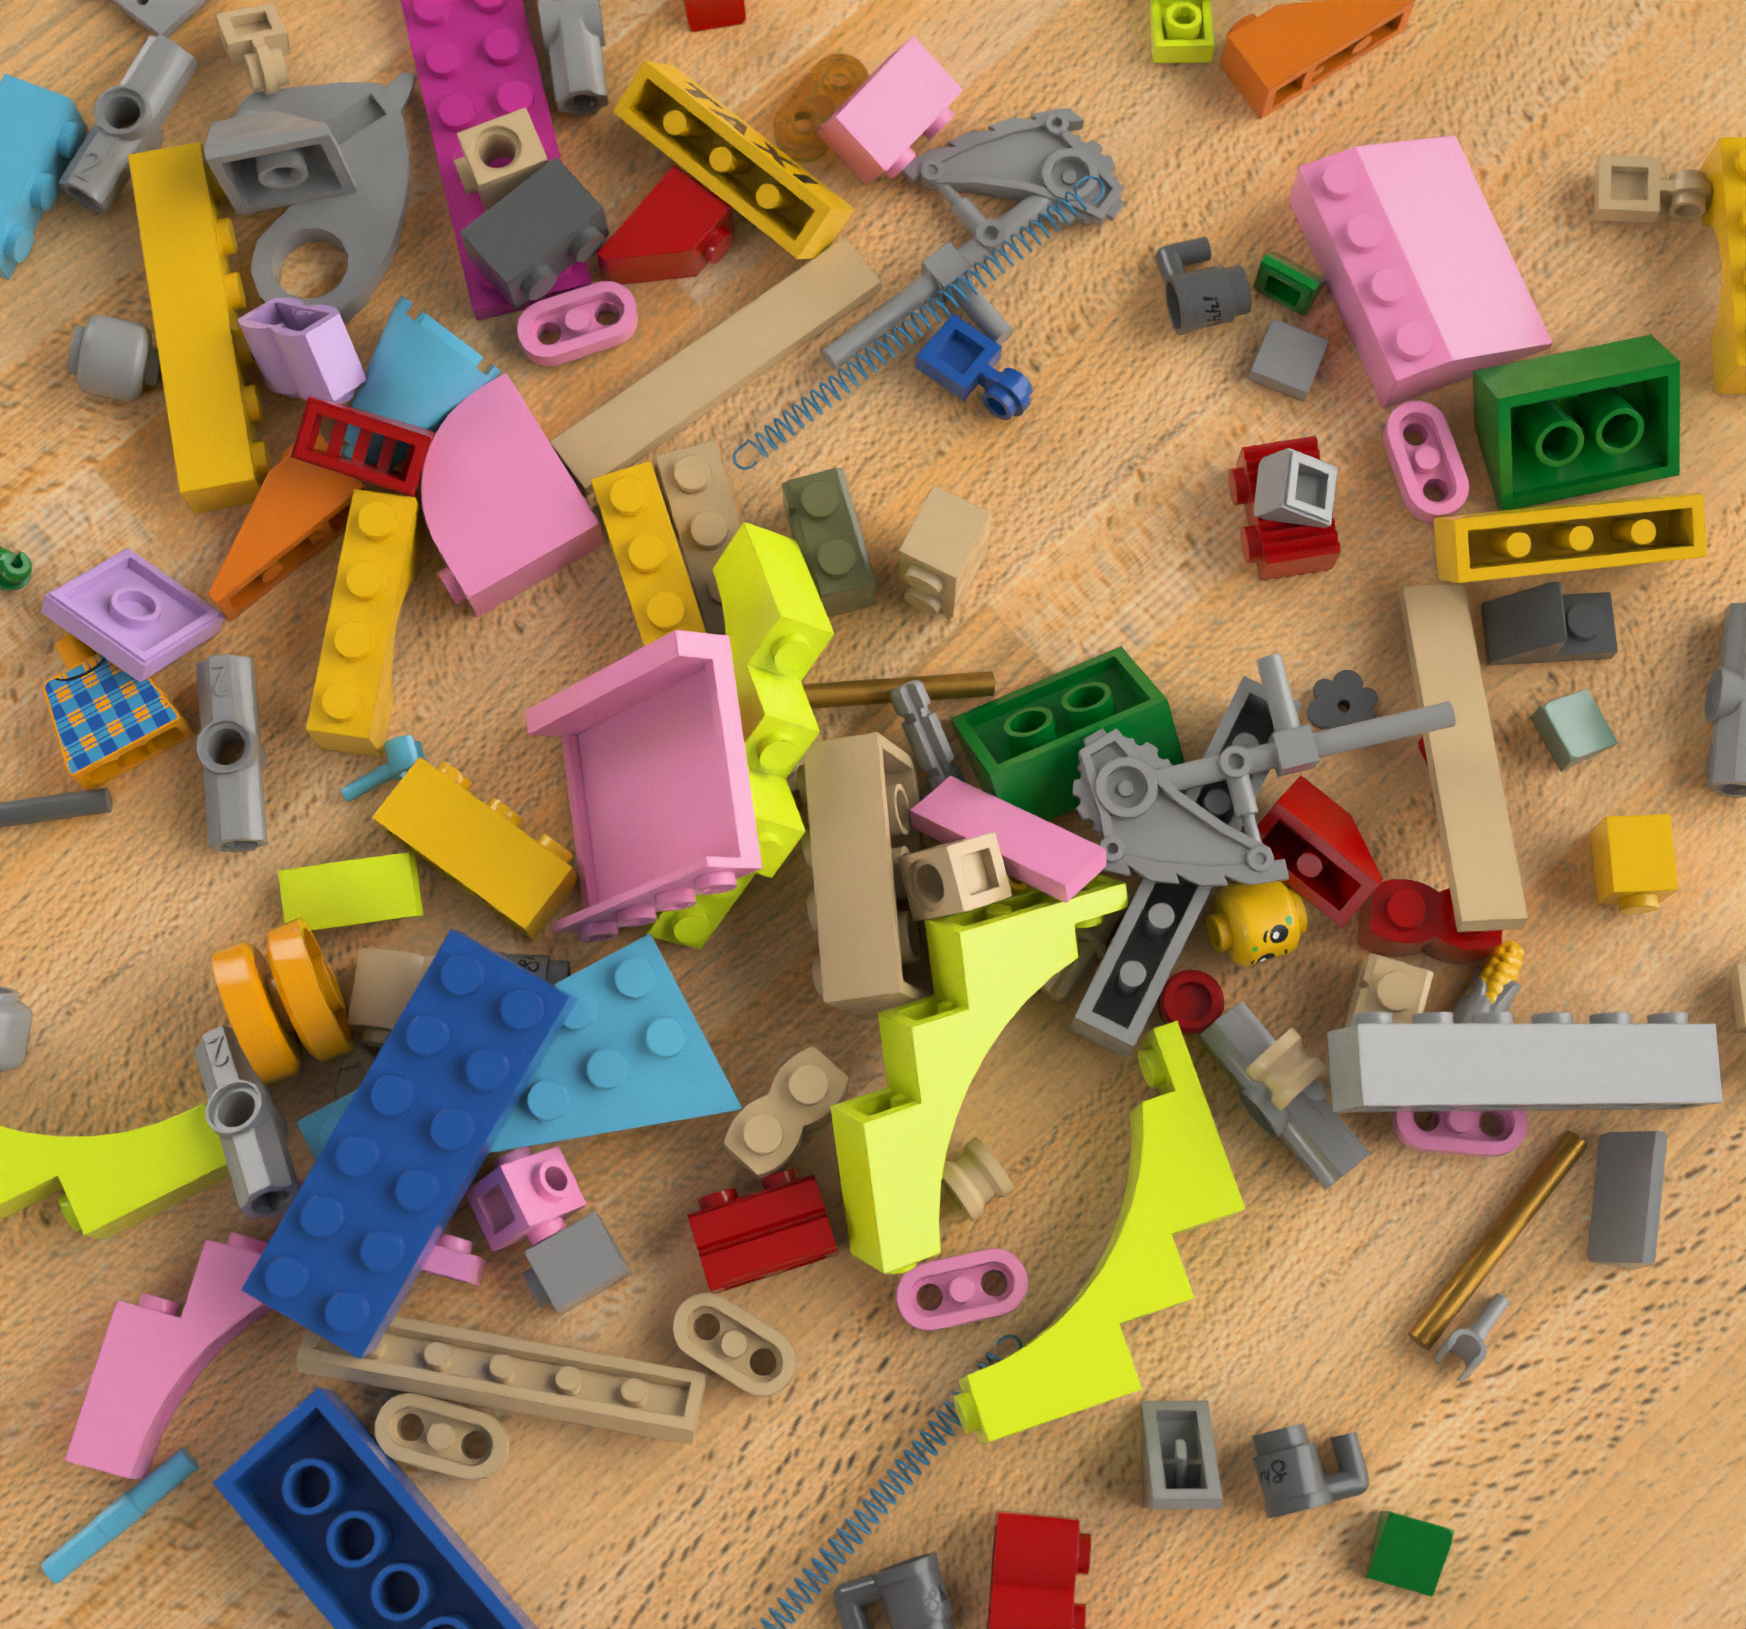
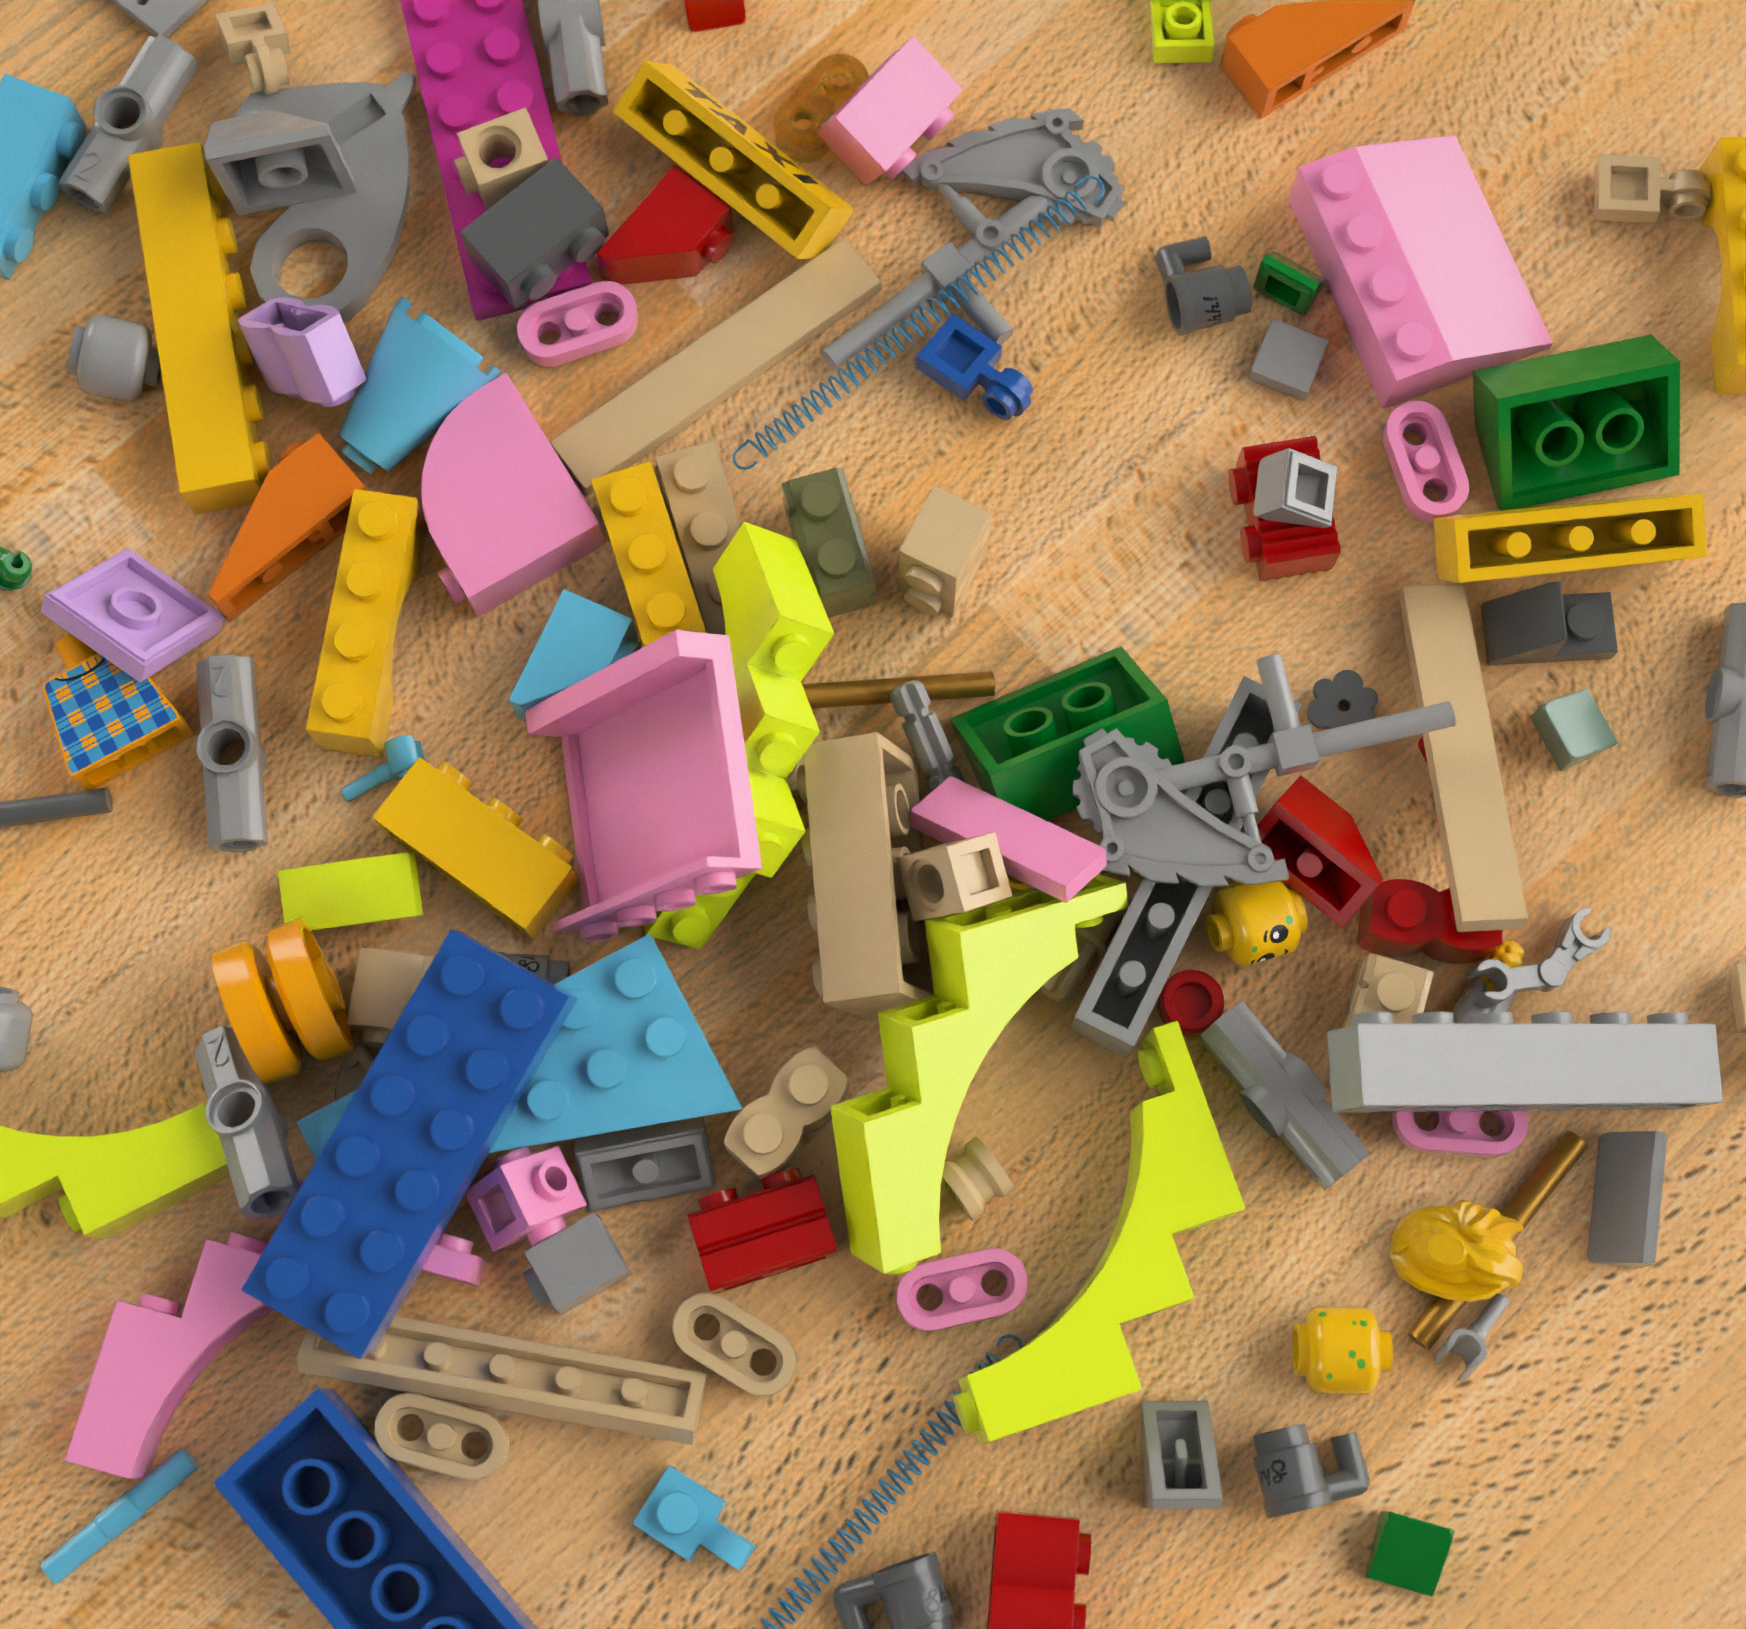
(356, 467): red slope -> none
(573, 645): none -> medium azure slope
(644, 1163): none -> light grey slope
(686, 1516): none -> medium azure plate
(1286, 1069): tan wheel -> none
(1341, 1350): none -> yellow head
(1457, 1251): none -> yellow hat
(1568, 949): none -> light grey piece
(1634, 862): yellow brick -> none

